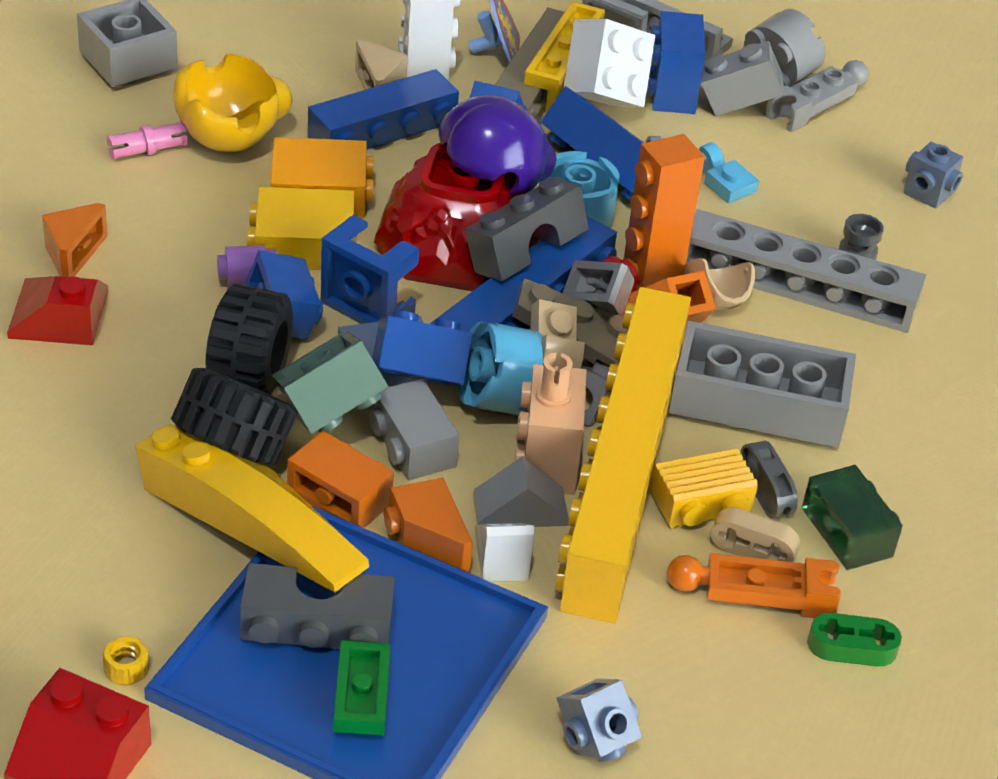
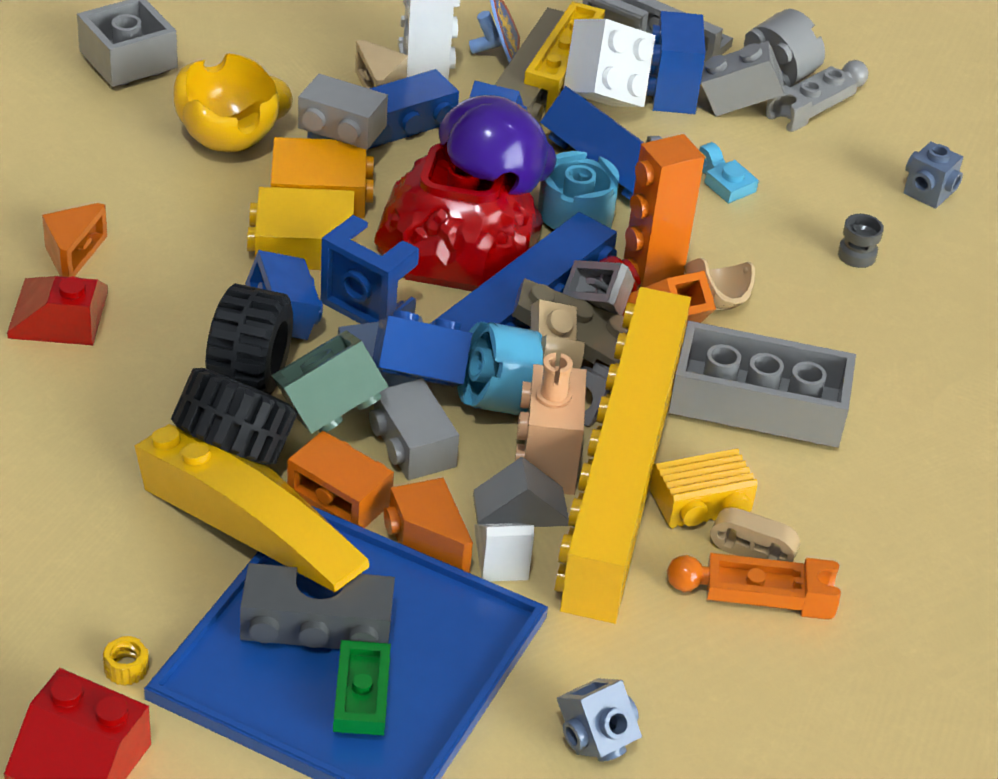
(147, 140): bright pink pin -> none
(237, 263): medium lavender brick -> none
(342, 111): none -> light grey brick
(502, 237): dark grey arch -> none
(775, 486): dark grey piece -> none
(810, 271): light grey brick -> none
(851, 517): clear green brick -> none
(854, 639): green beam -> none

